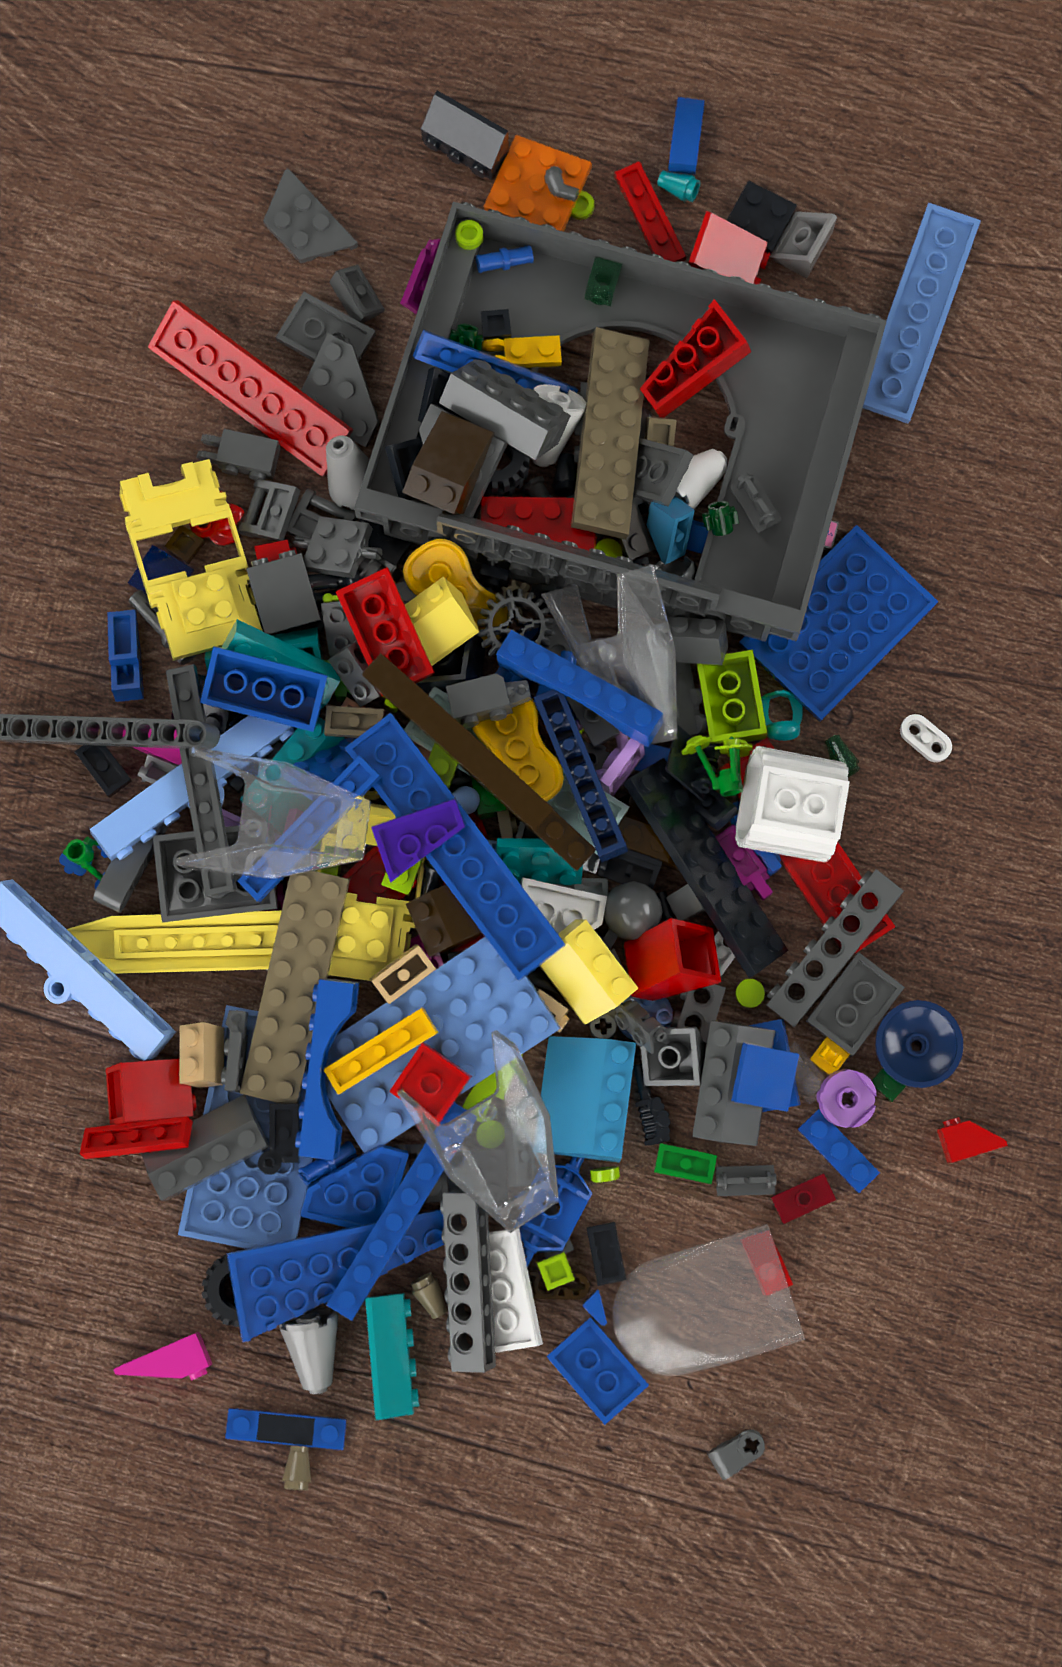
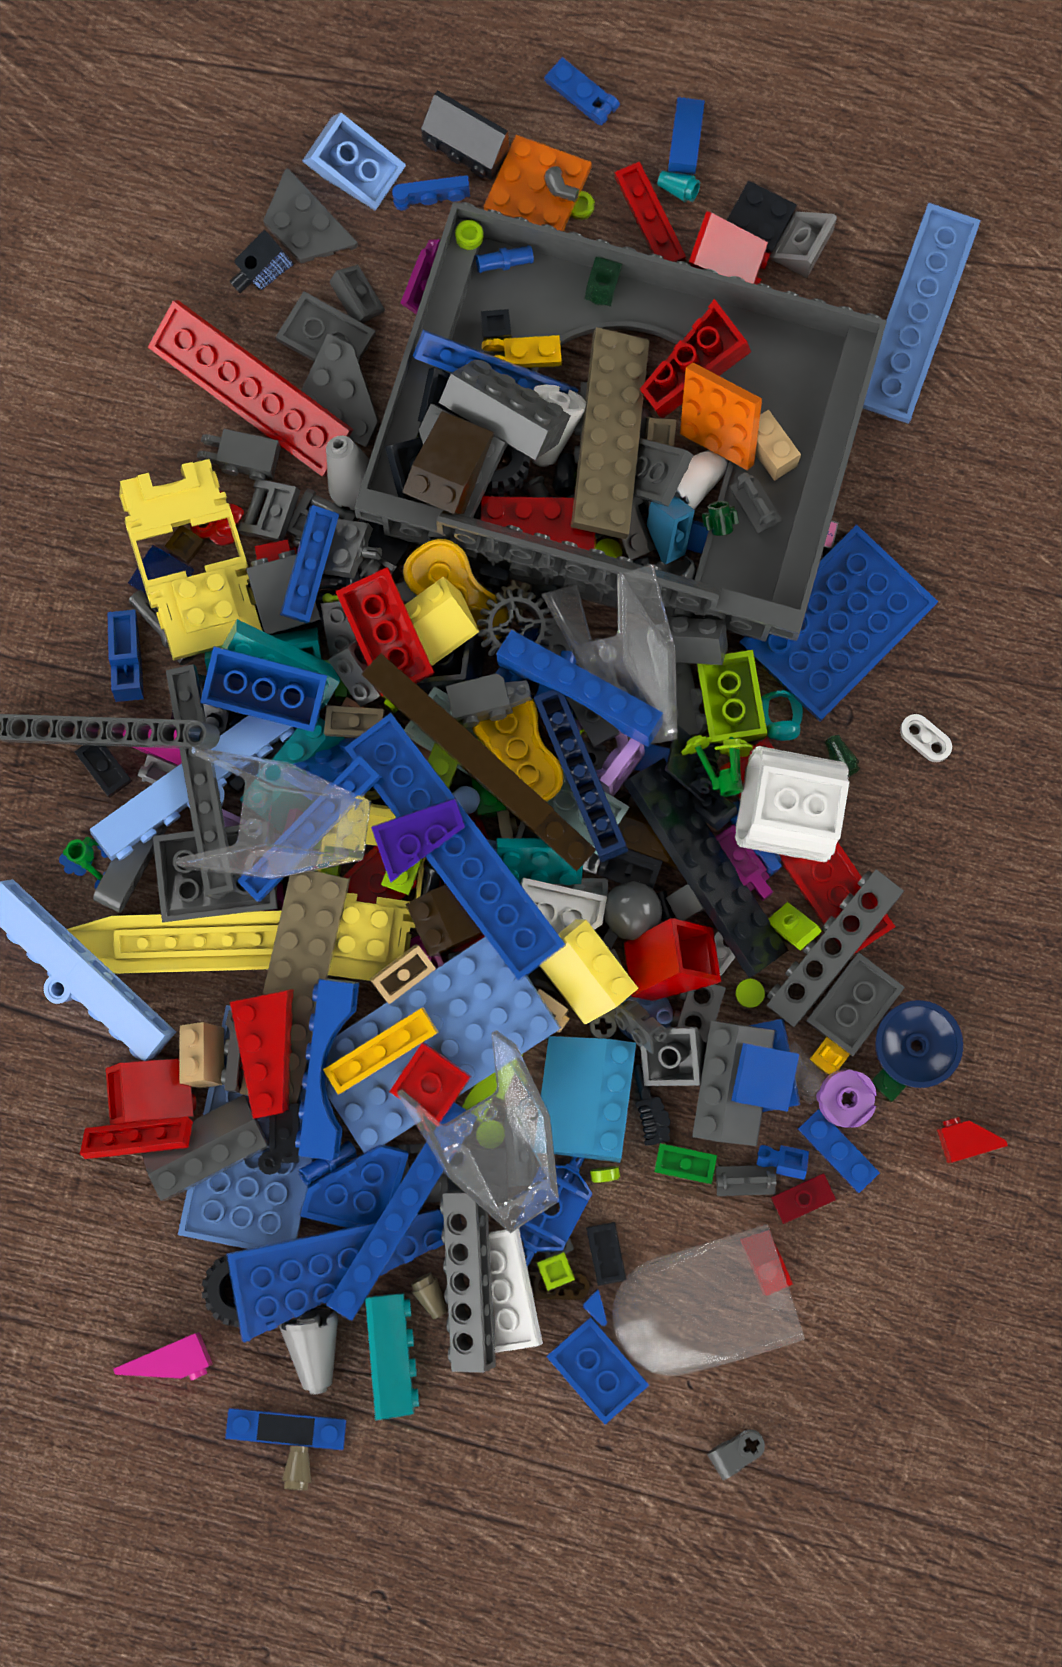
(260, 263): none -> black torso
(265, 1049): none -> red wedge
(309, 564): none -> blue plate
(354, 161): none -> light blue slope
(430, 191): none -> blue plate
(467, 335): dark green gear -> none
(581, 91): none -> blue plate
(720, 416): none -> orange plate
(775, 447): none -> tan brick
(788, 1160): none -> blue plate
(794, 926): none -> lime plate

